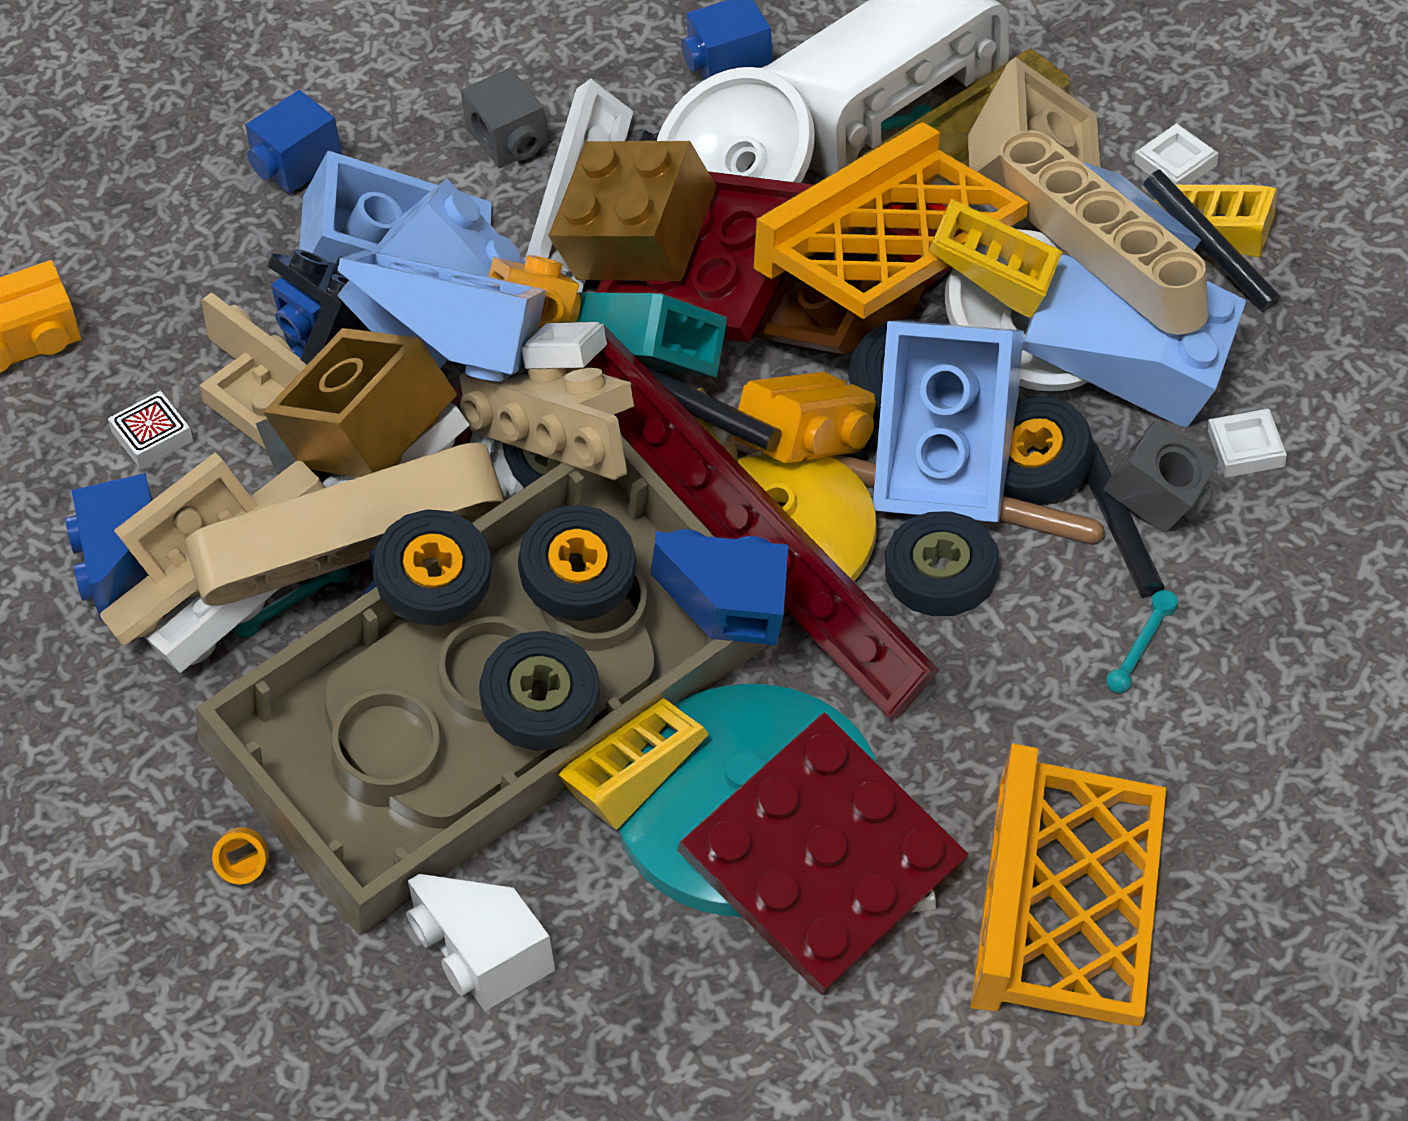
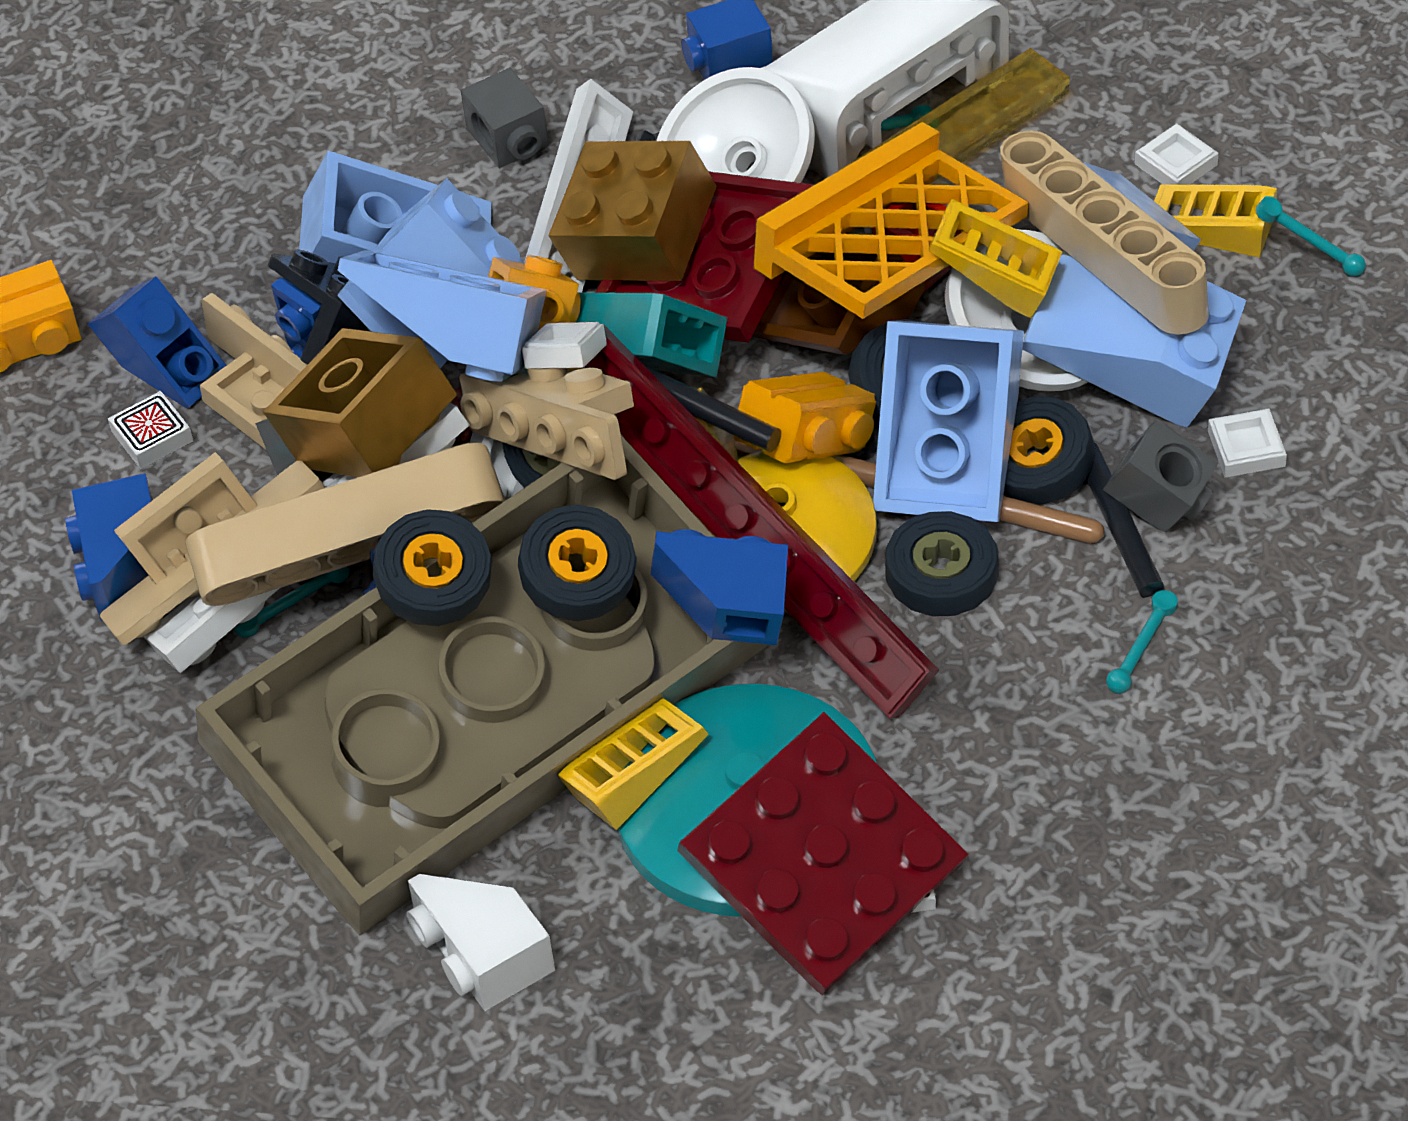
(157, 342): none -> blue slope
(246, 868): light orange hinge -> none
(291, 141): blue brick -> none
(534, 722): black bush -> none
(1011, 895): light orange fence -> none
(1025, 103): tan slope -> none
(1212, 240): black bar -> none
(1270, 210): none -> teal hinge

